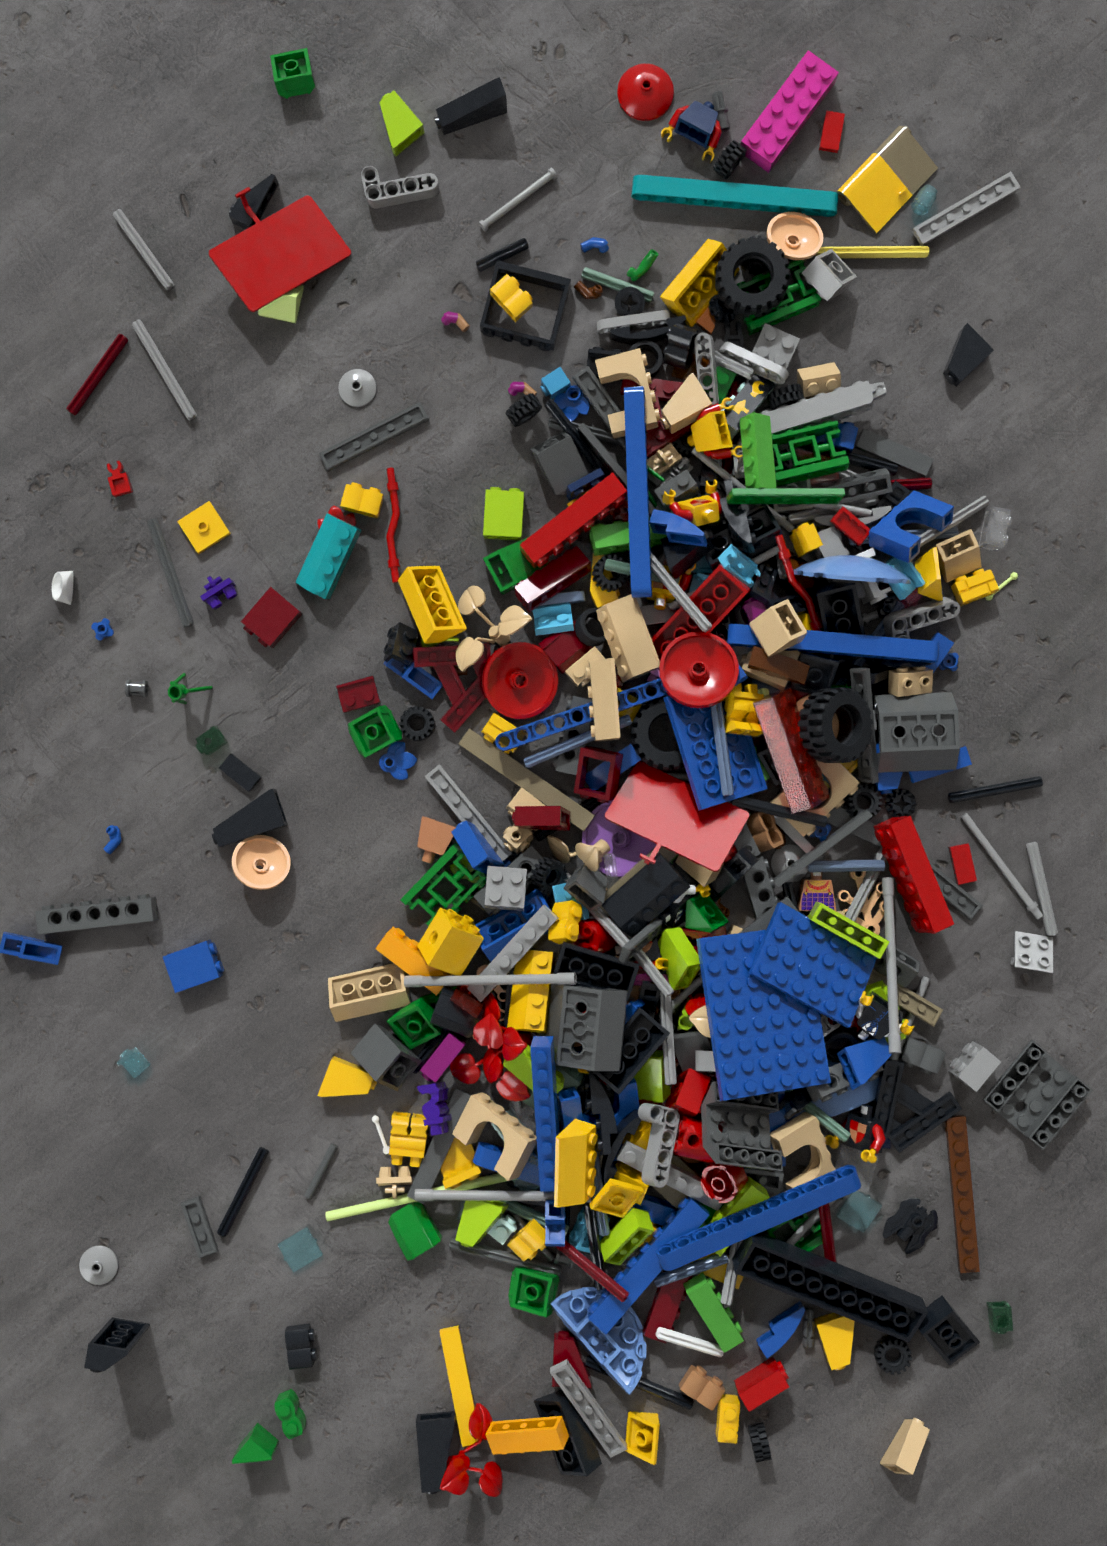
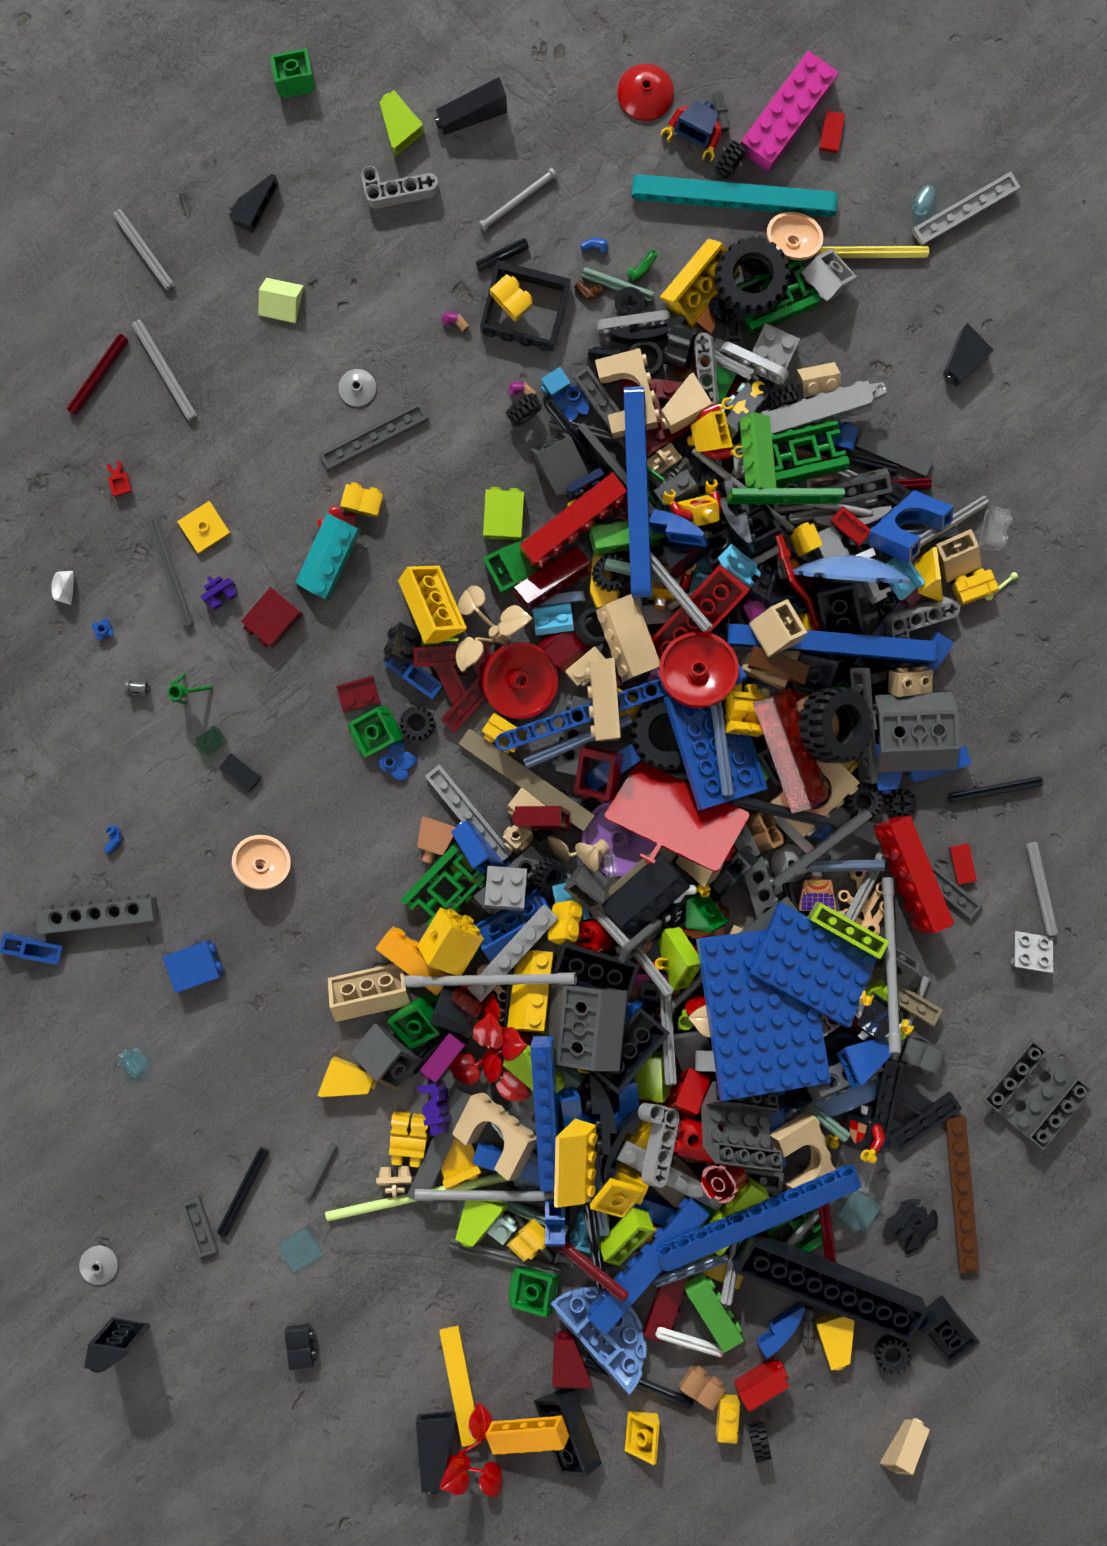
(254, 819): black slope -> none
(256, 1446): green slope -> none
(278, 252): red piece -> none
(290, 1414): green brick -> none
(375, 1119): white hinge -> none
(392, 487): red bar -> none
(414, 1230): green slope -> none
(588, 1408): light grey plate -> none
(887, 178): door -> none
(953, 657): blue plate -> none
(974, 1065): light grey brick -> none
(1005, 1322): clear green brick -> none
(1031, 906): light grey bar -> none

